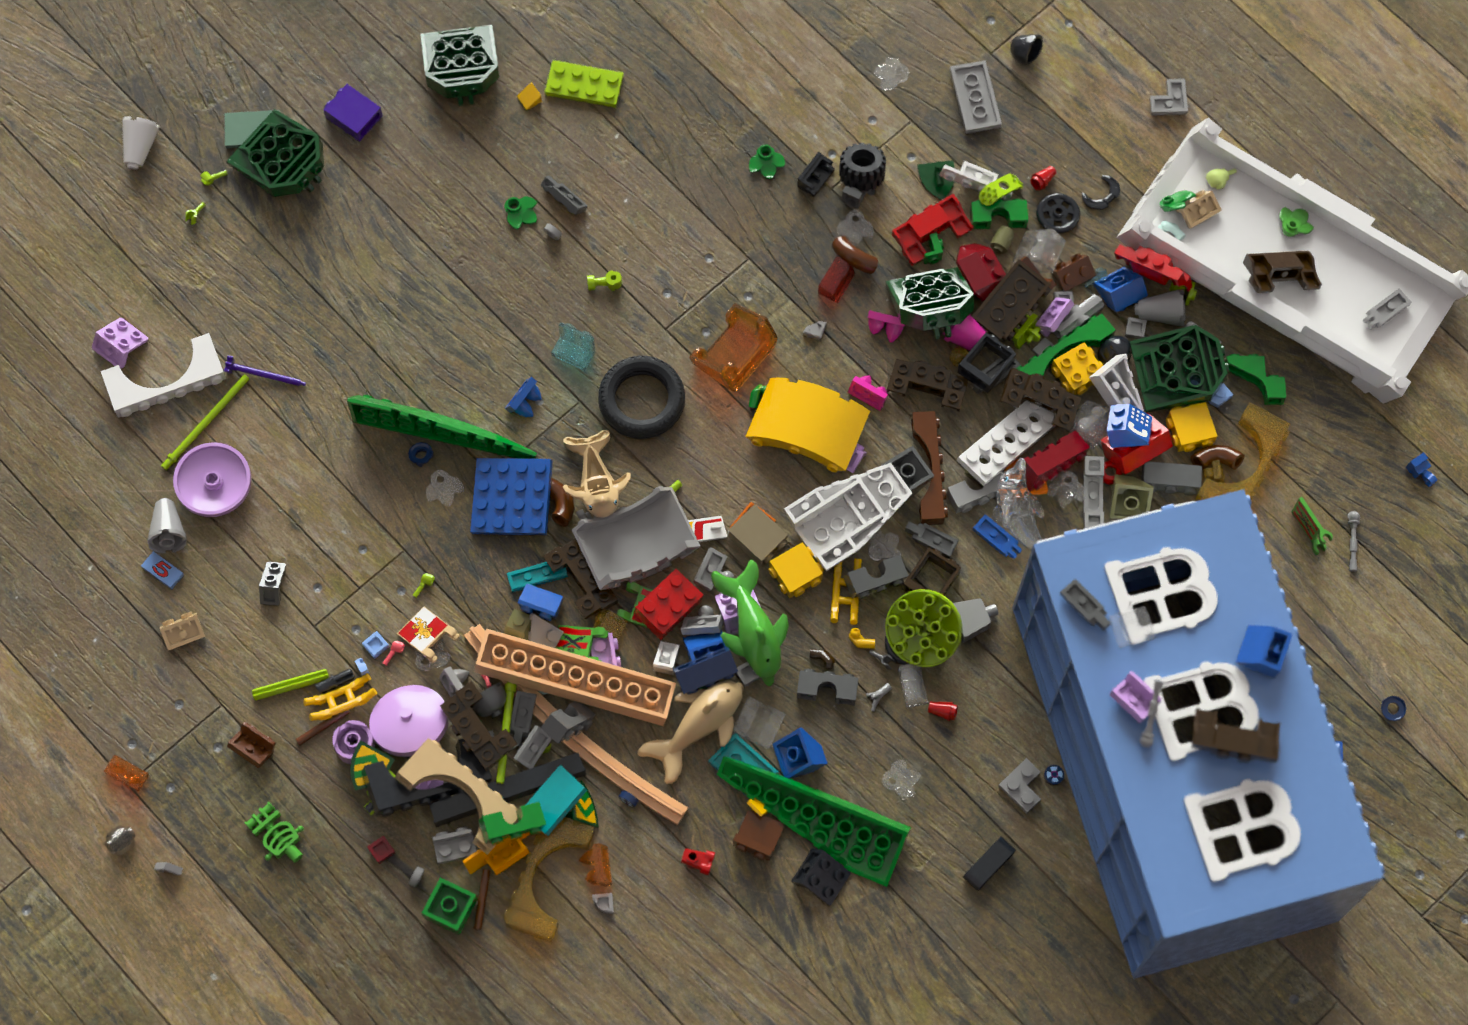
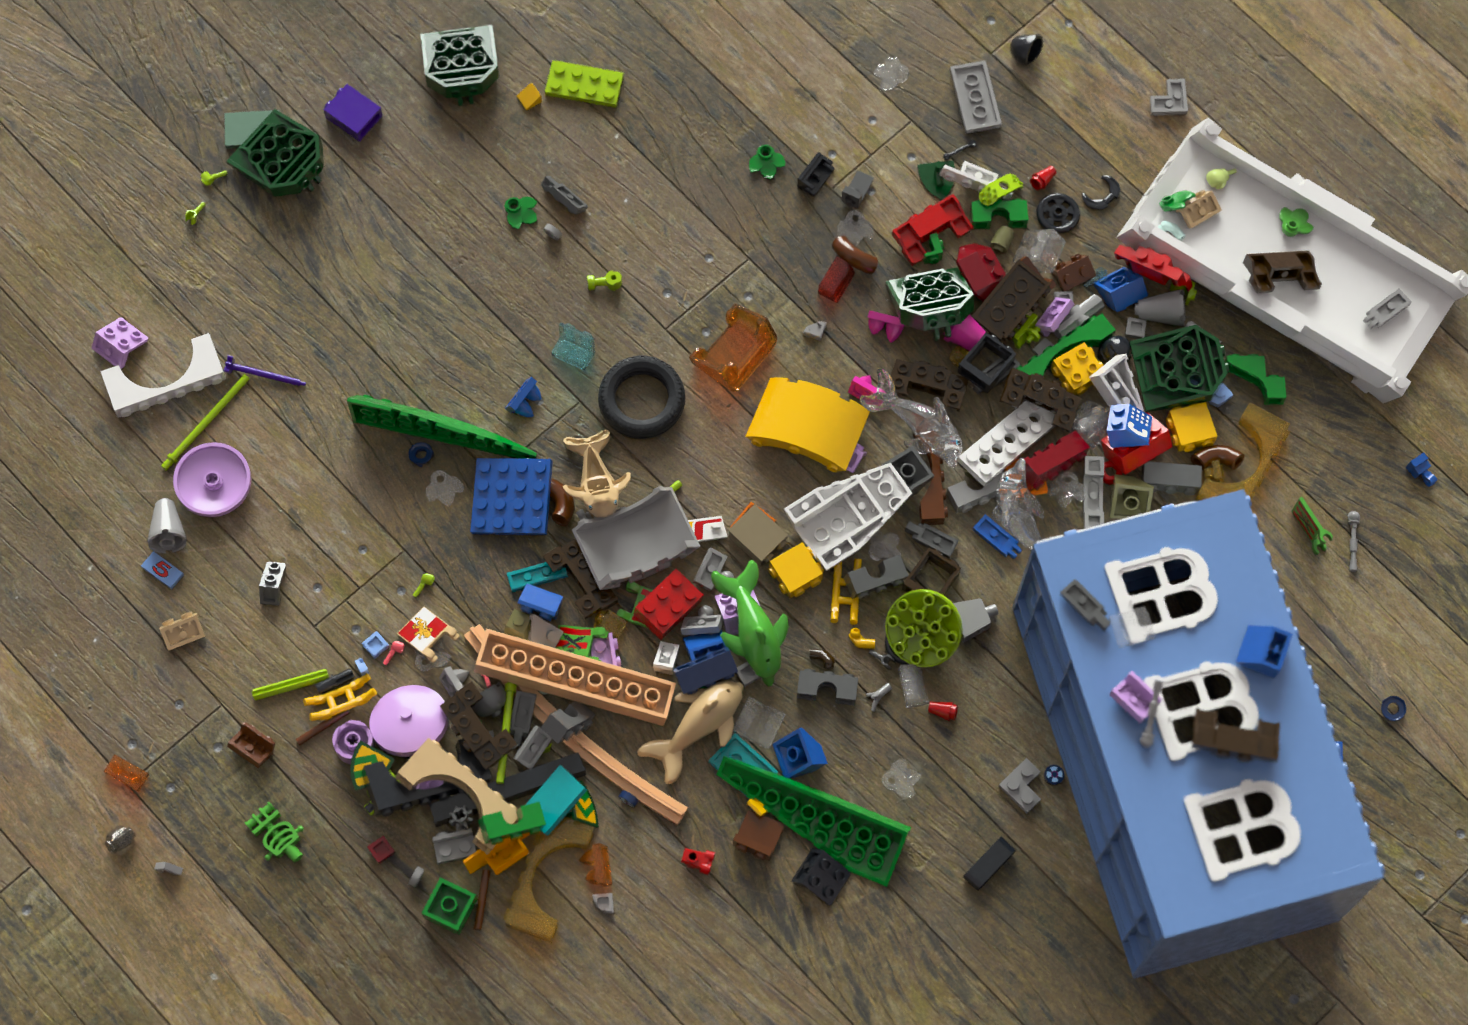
(137, 140): white cone -> none
(463, 823): none -> dark grey gear
(755, 394): green arm -> none
(862, 166): black tyre -> none
(930, 425): none -> clear animal
(972, 143): none -> black hinge

